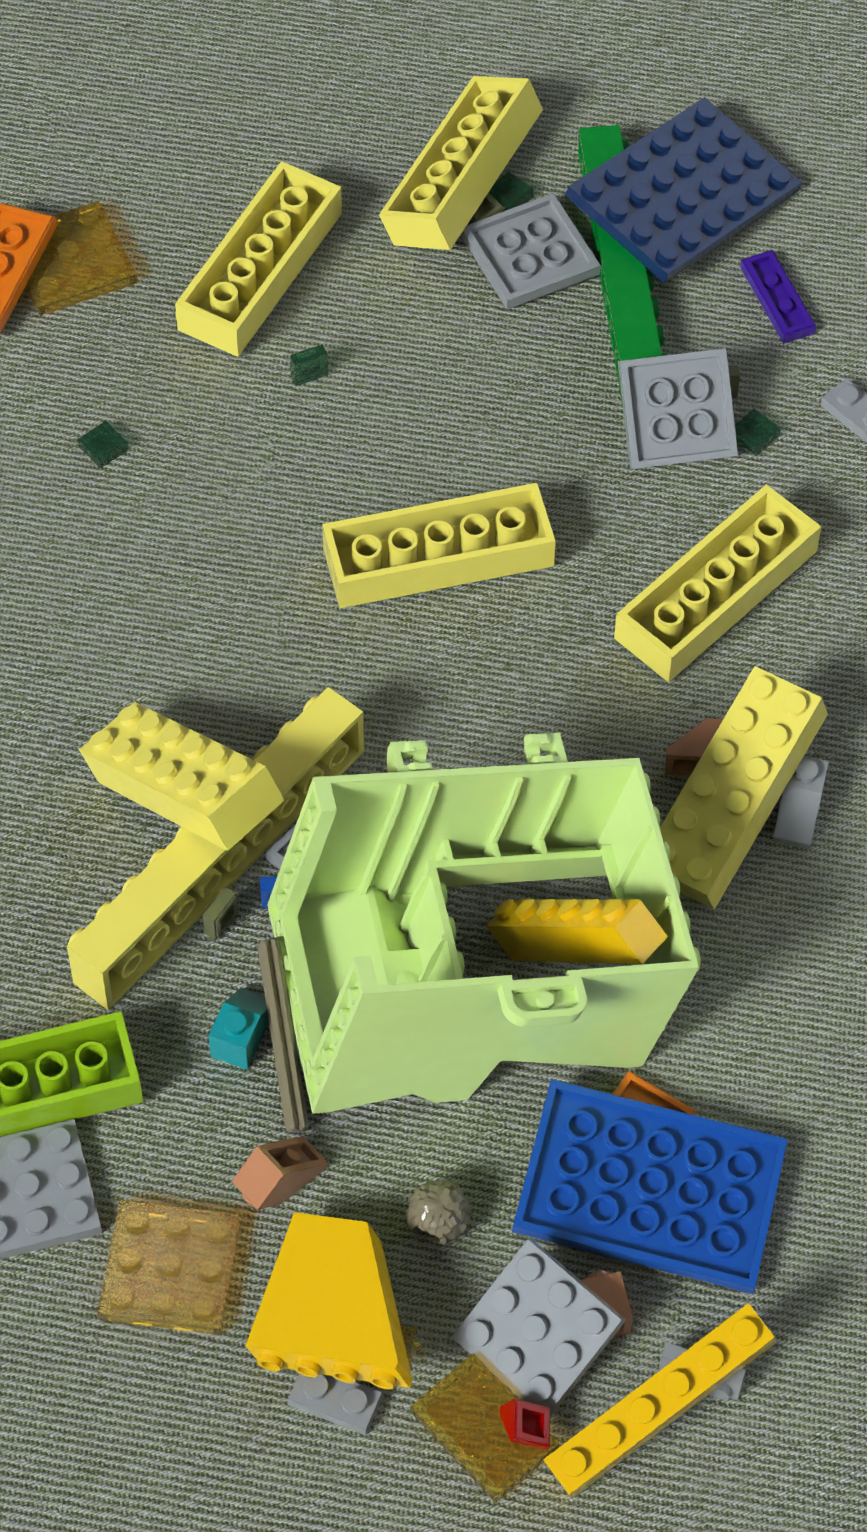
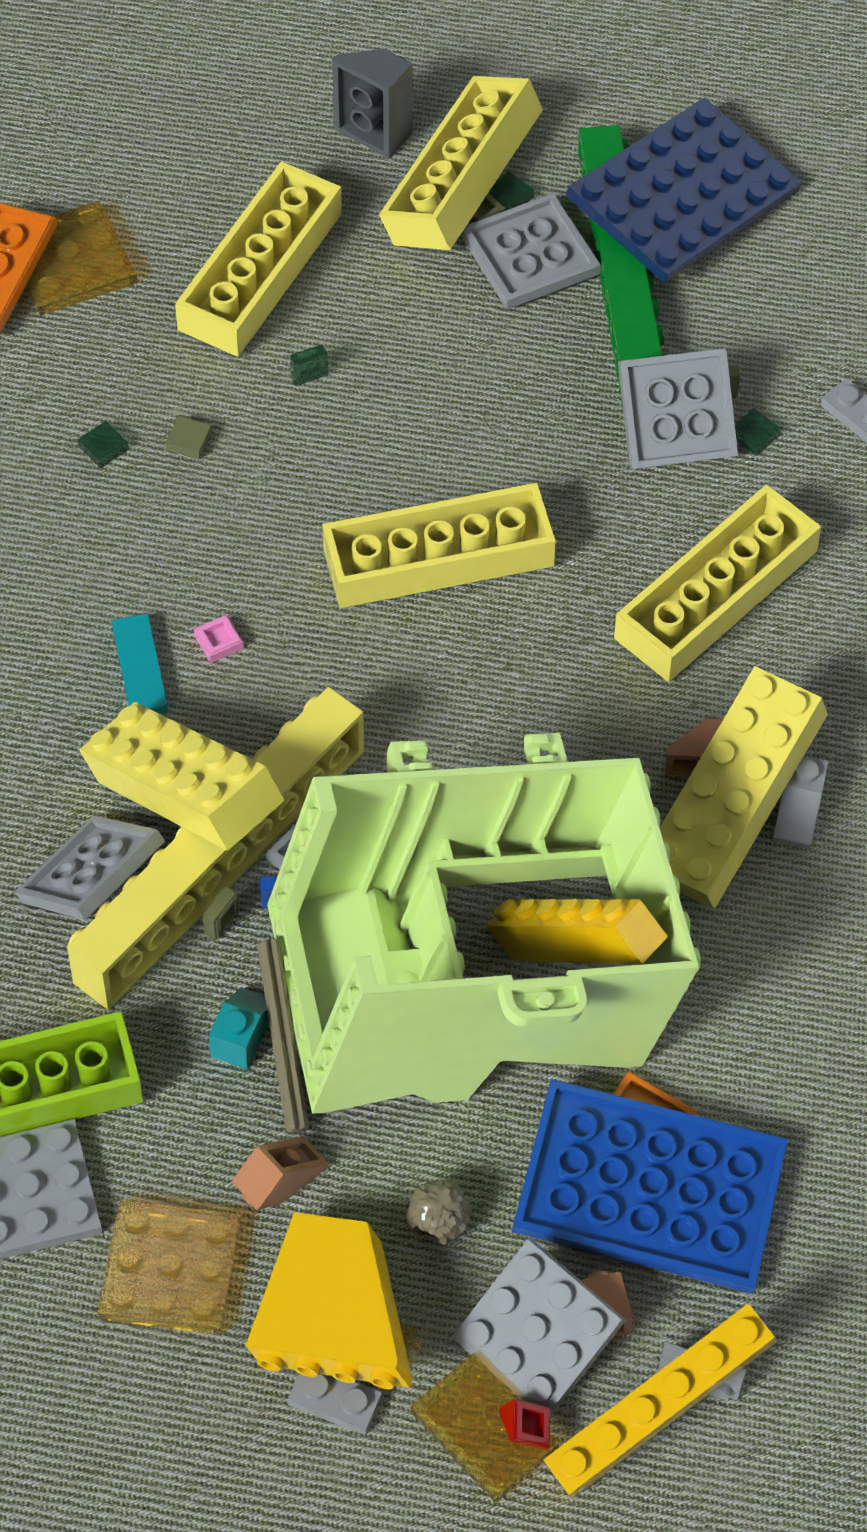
(90, 867): none -> light grey plate
(139, 662): none -> teal tile
(188, 437): none -> olive tile
(218, 638): none -> bright pink tile
(373, 99): none -> dark grey slope
(778, 296): dark purple tile -> none

